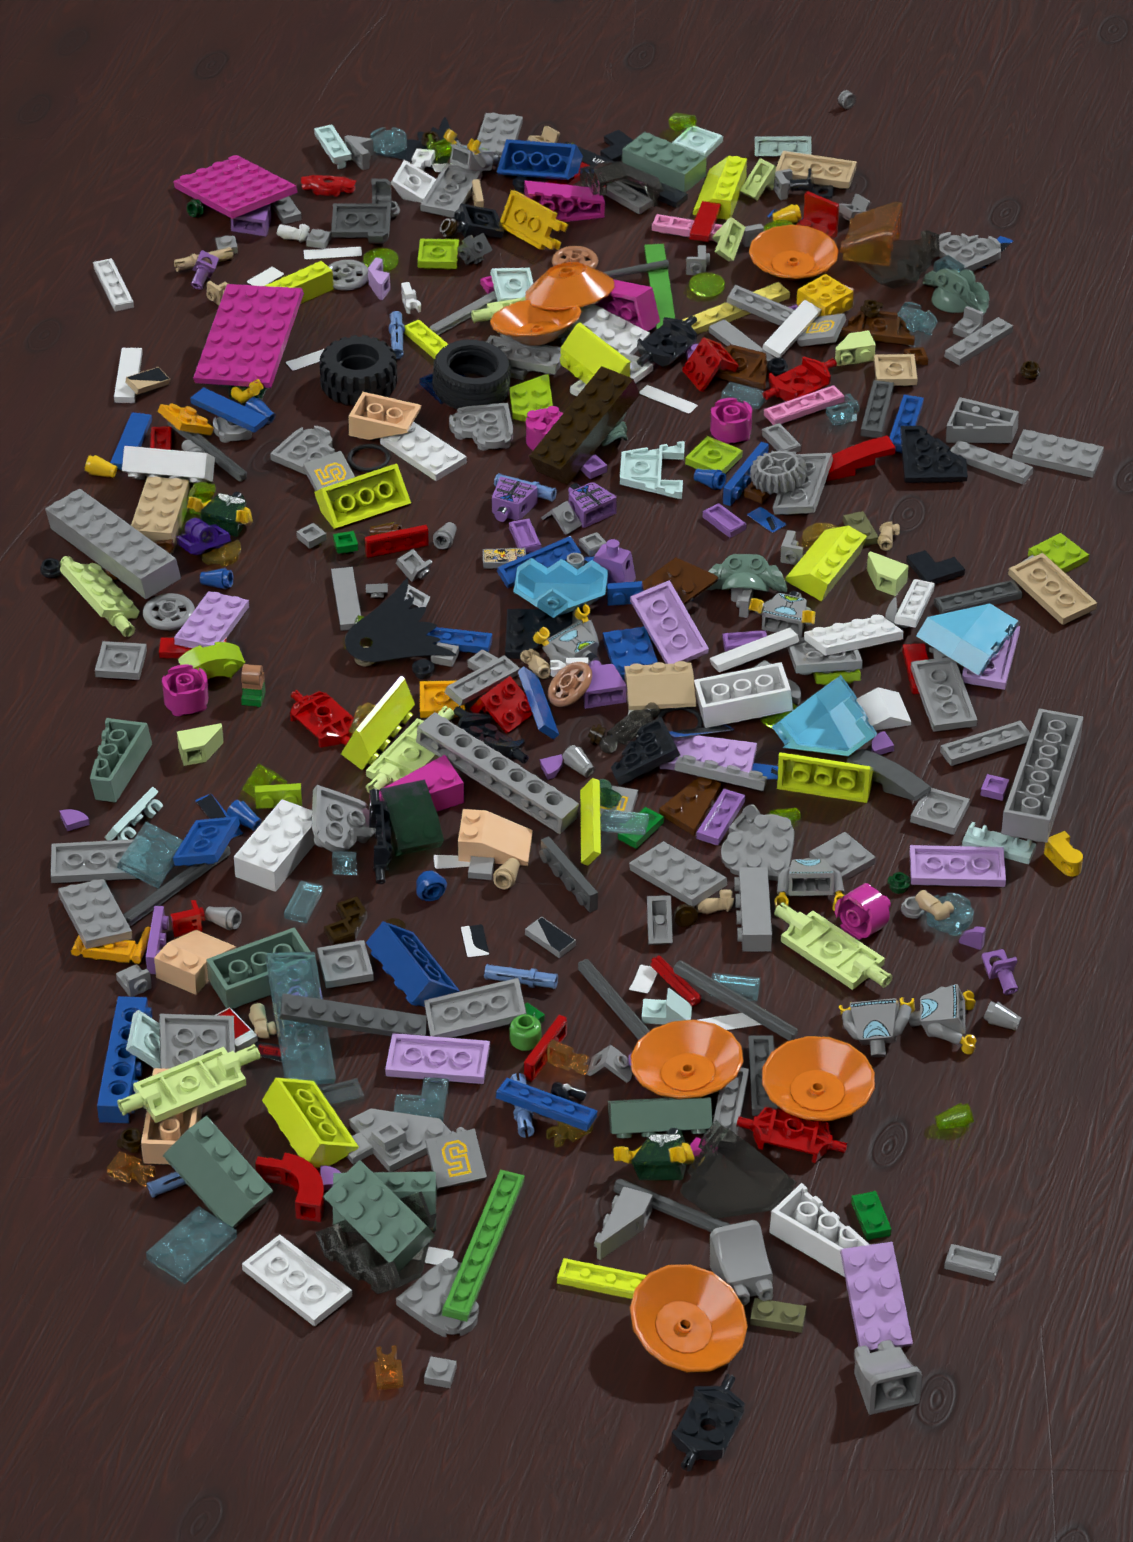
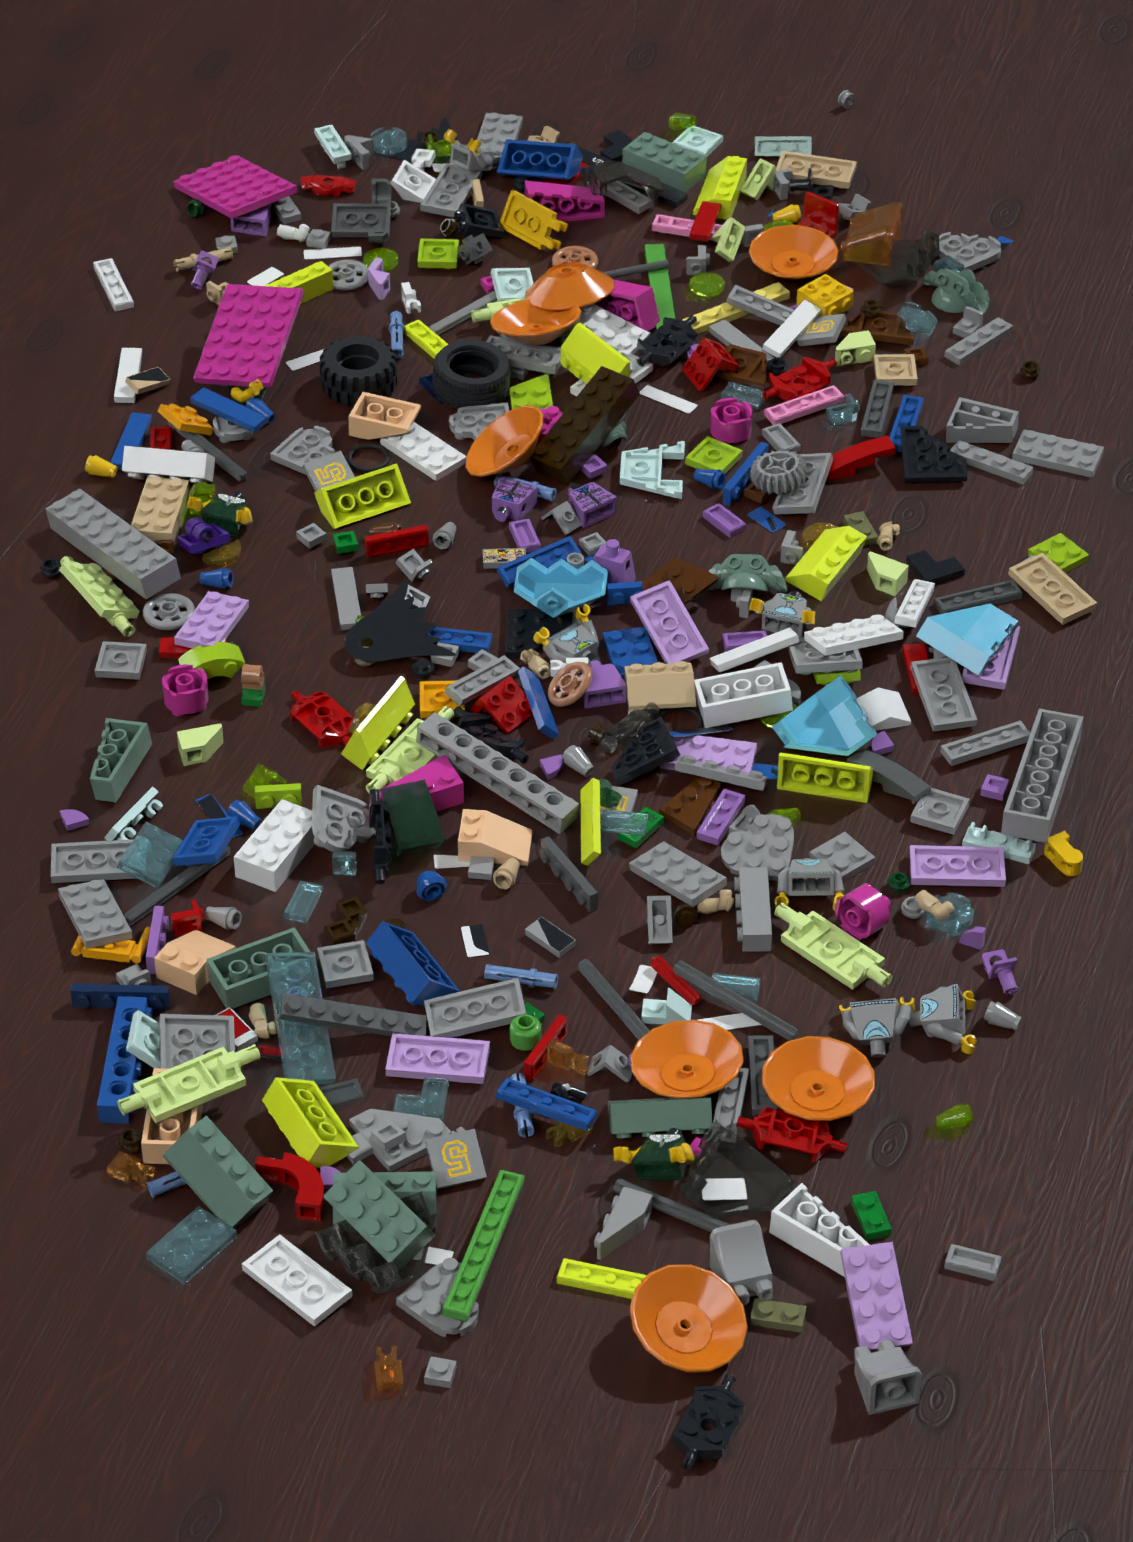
(107, 994): none -> dark blue plate
(505, 442): none -> orange dish
(724, 1189): none -> white sticker

